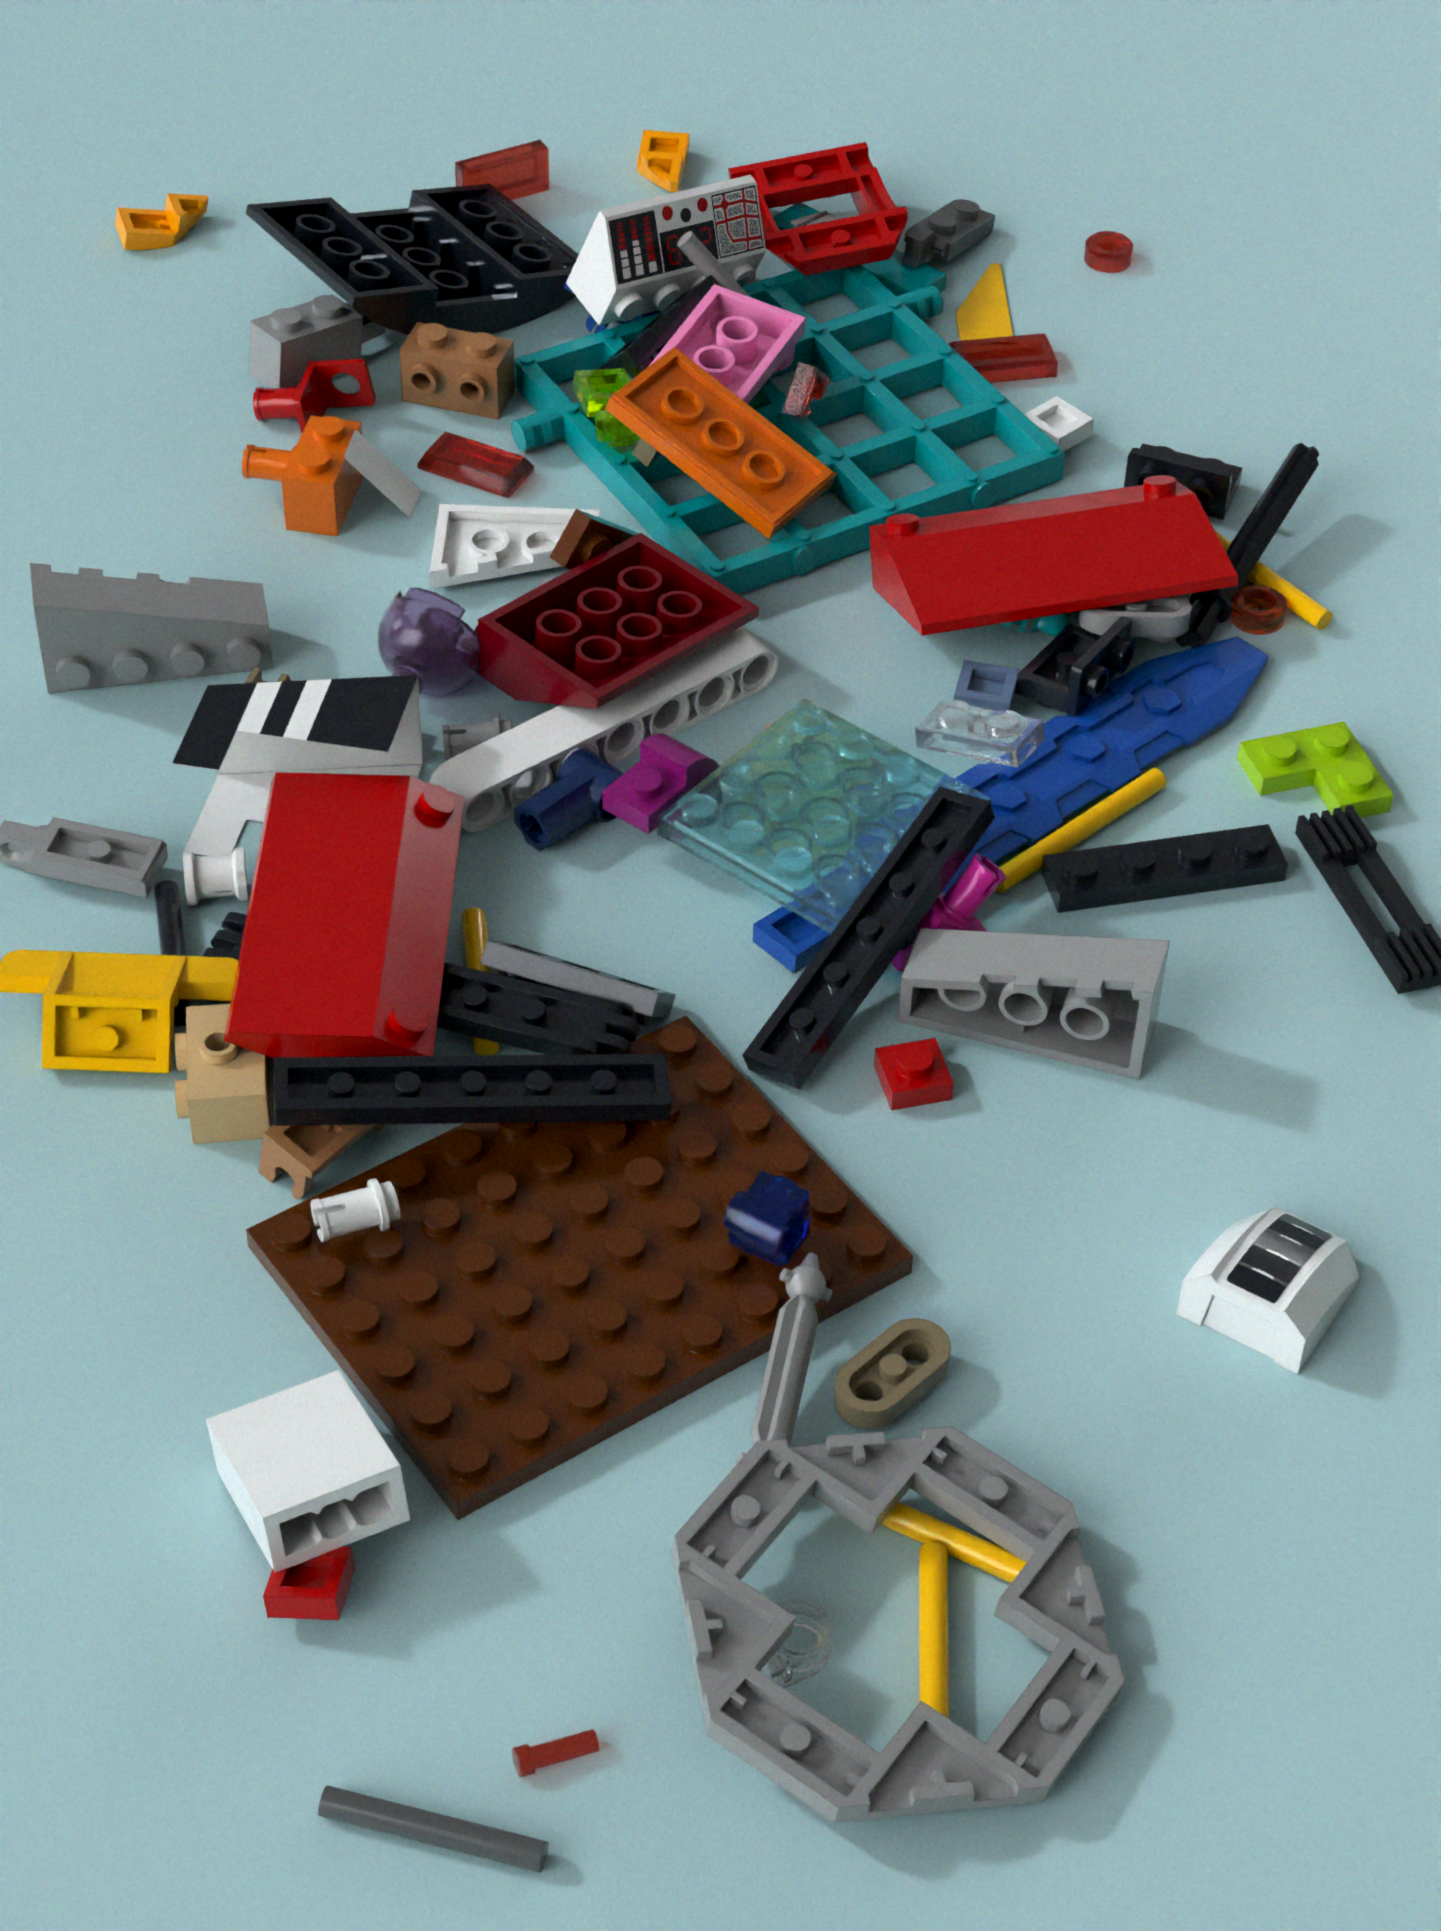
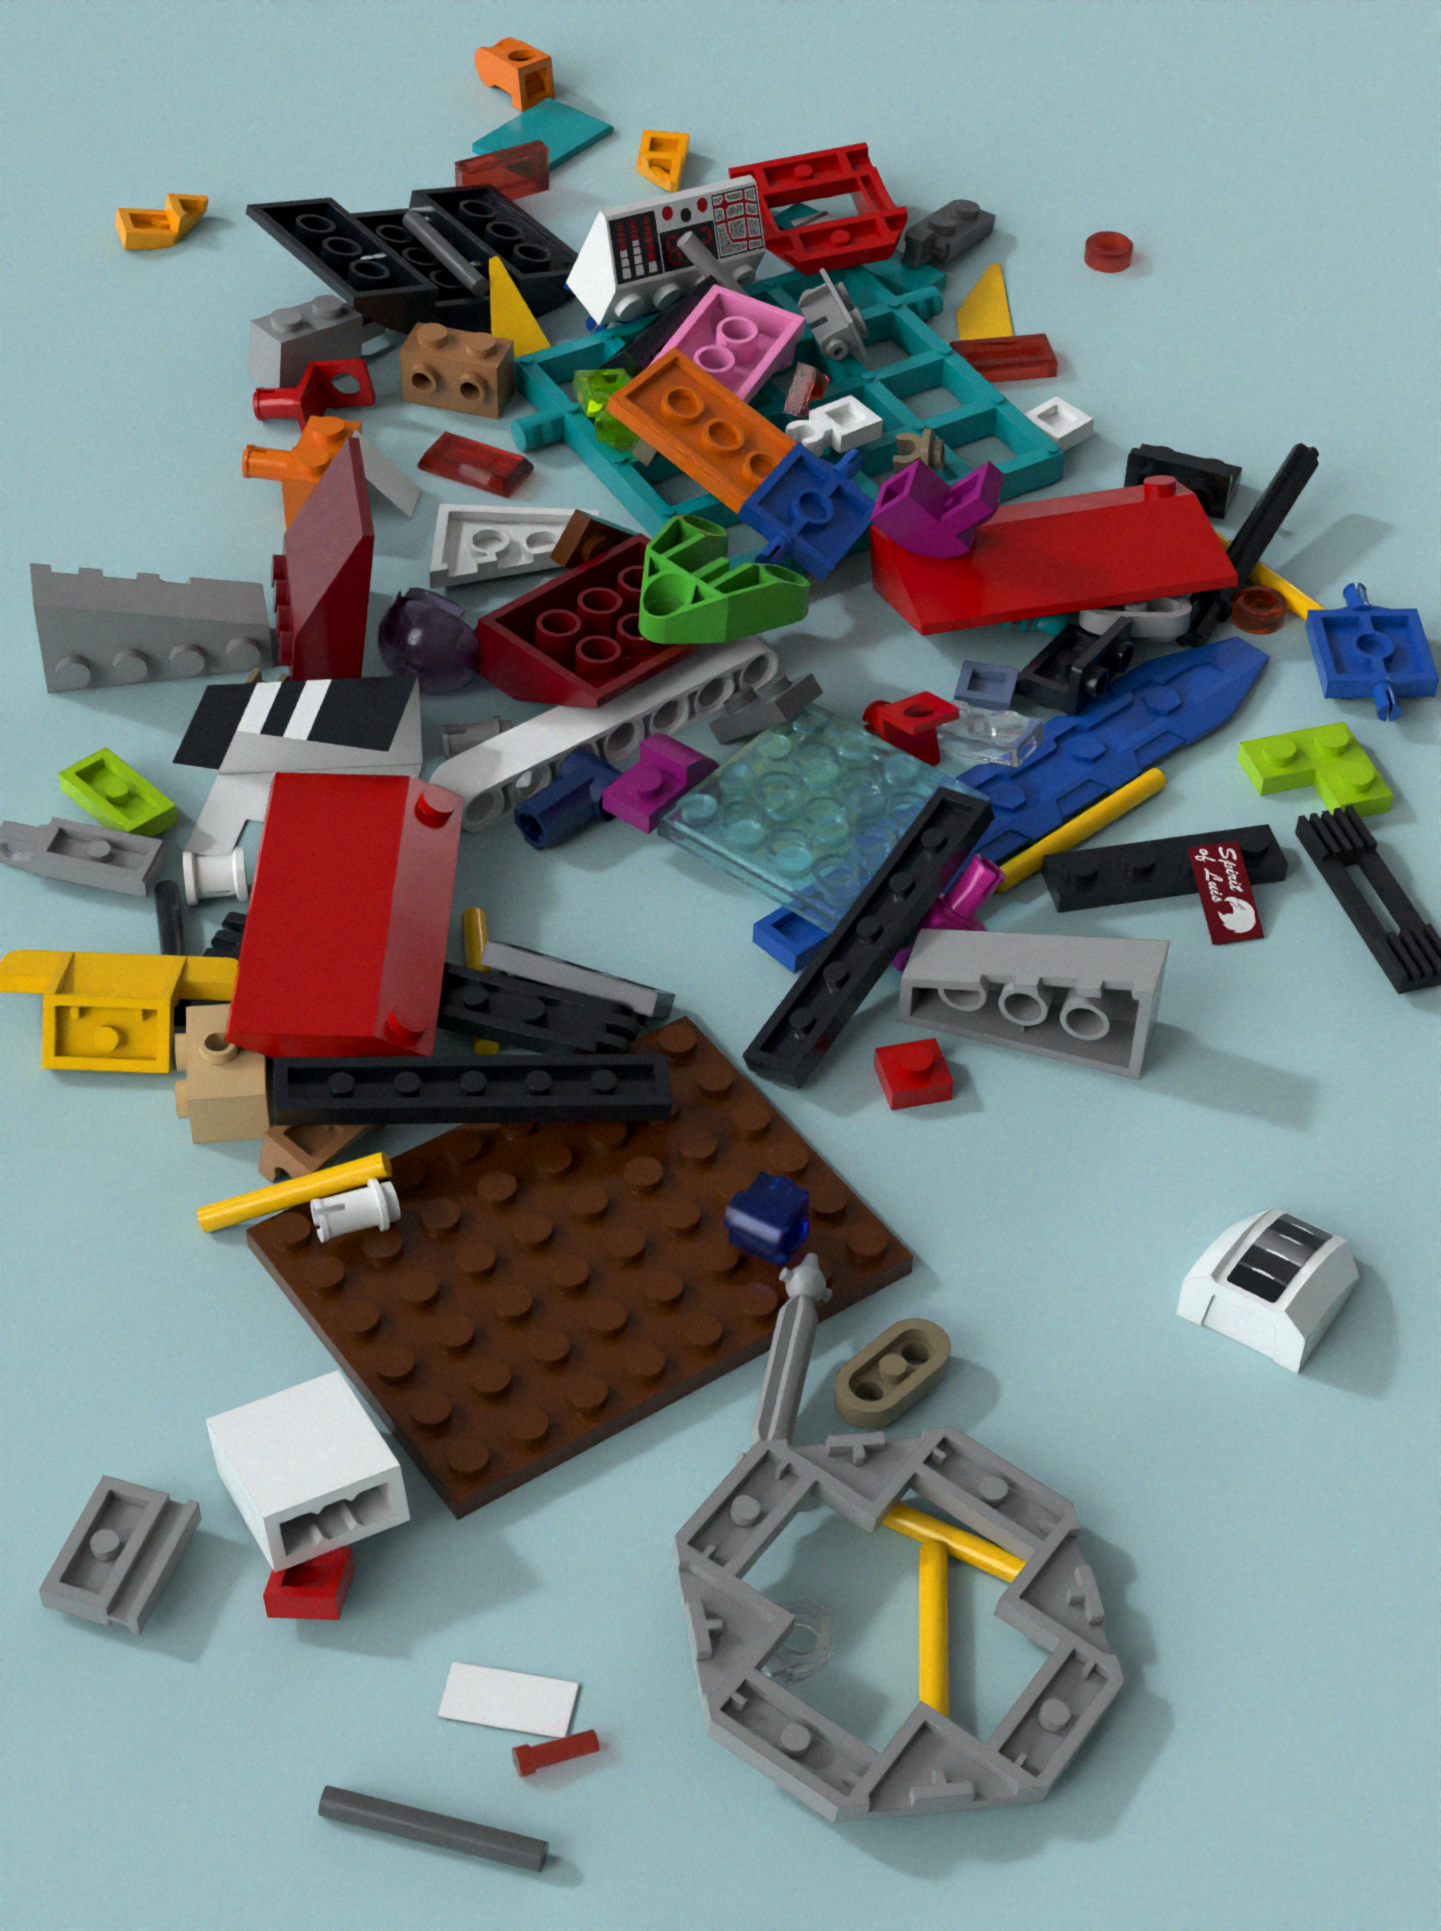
(117, 795): none -> lime plate
(120, 1554): none -> light grey plate
(294, 1192): none -> yellow bar
(326, 575): none -> dark red slope
(446, 253): none -> dark grey bar
(508, 1700): none -> white sticker
(510, 313): none -> yellow sticker
(517, 70): none -> orange leg
(555, 124): none -> teal container
(705, 601): none -> bright green connector
(768, 706): none -> dark grey plate
(810, 511): none -> blue plate
(833, 319): none -> light grey hinge
(837, 424): none -> white plate
(911, 723): none -> red bracket
(927, 448): none -> dark tan plate
(930, 515): none -> magenta brick
(1225, 892): none -> dark red sticker
(1371, 653): none -> blue plate

